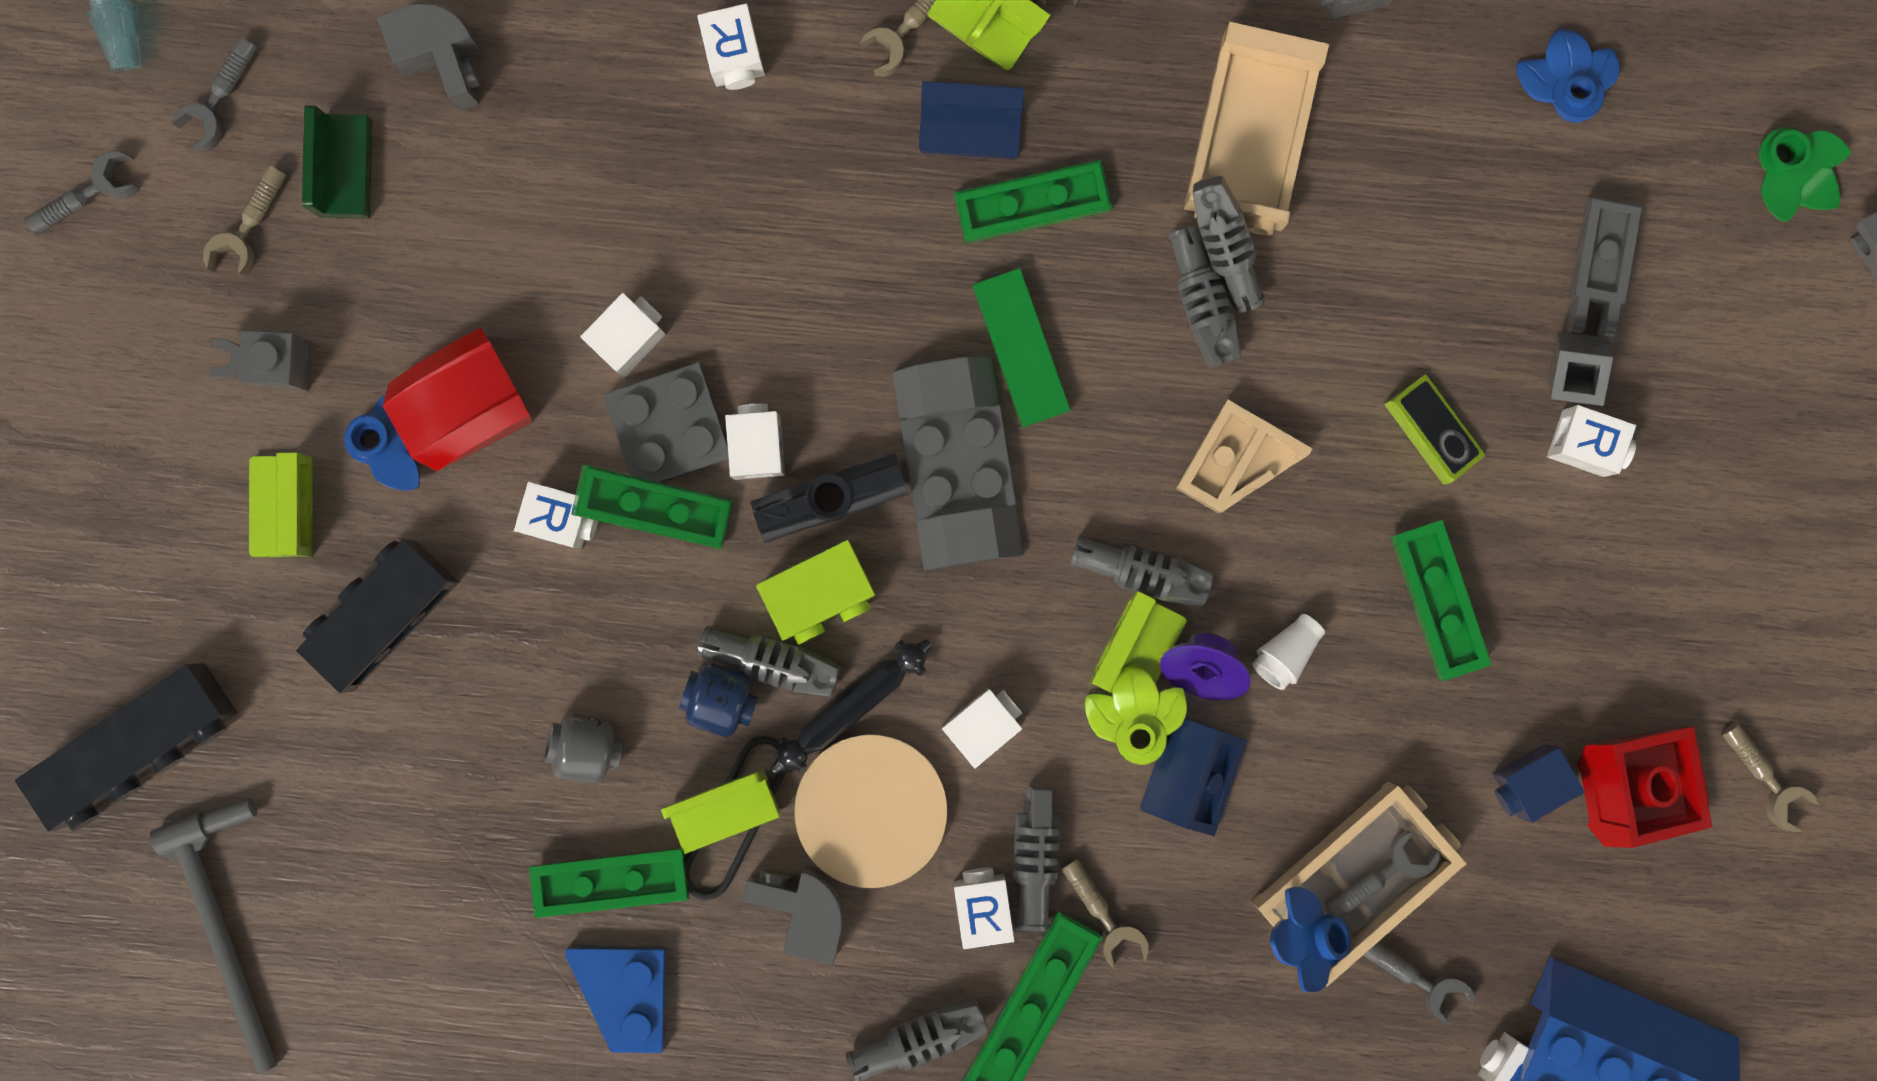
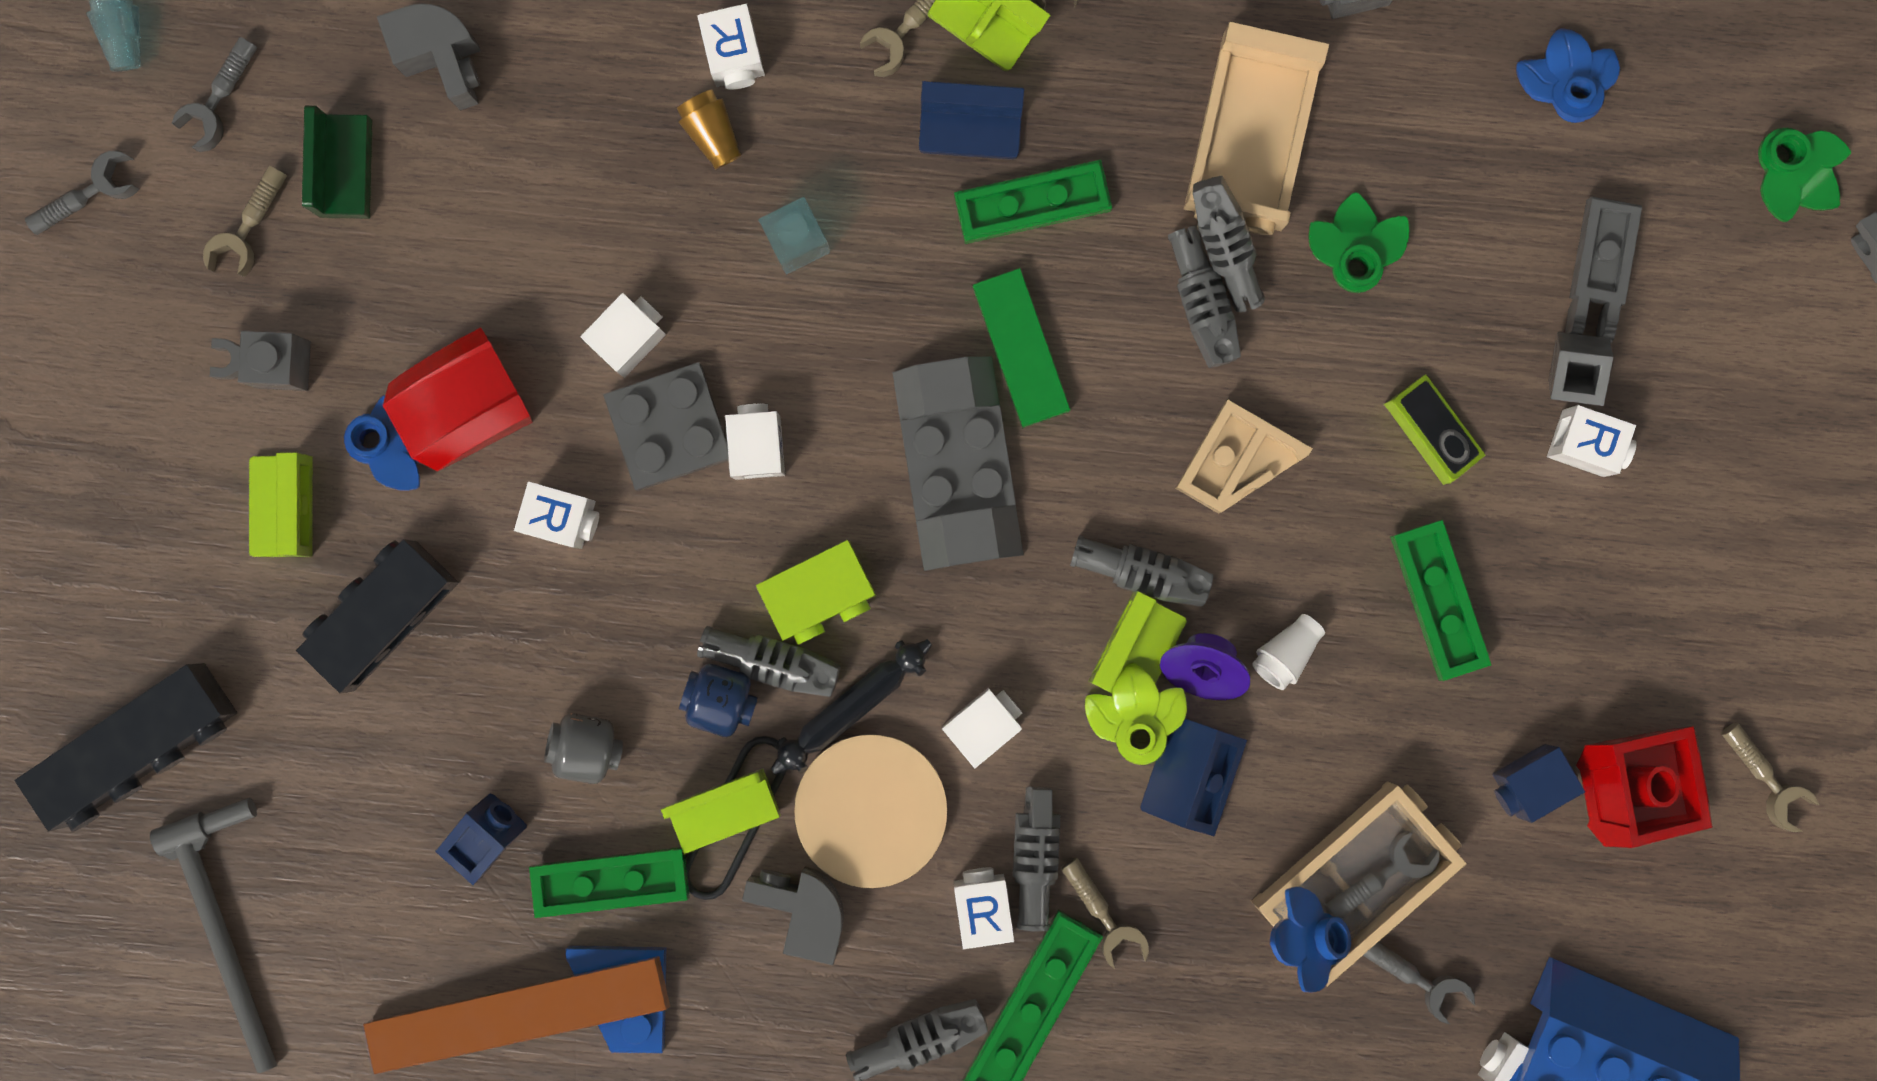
(481, 838): none -> dark blue bracket
(517, 1015): none -> dark orange tile
(651, 507): green tile -> none
(710, 128): none -> pearl gold cone
(794, 235): none -> clear light blue brick
(797, 507): black piece -> none
(1361, 238): none -> green plate

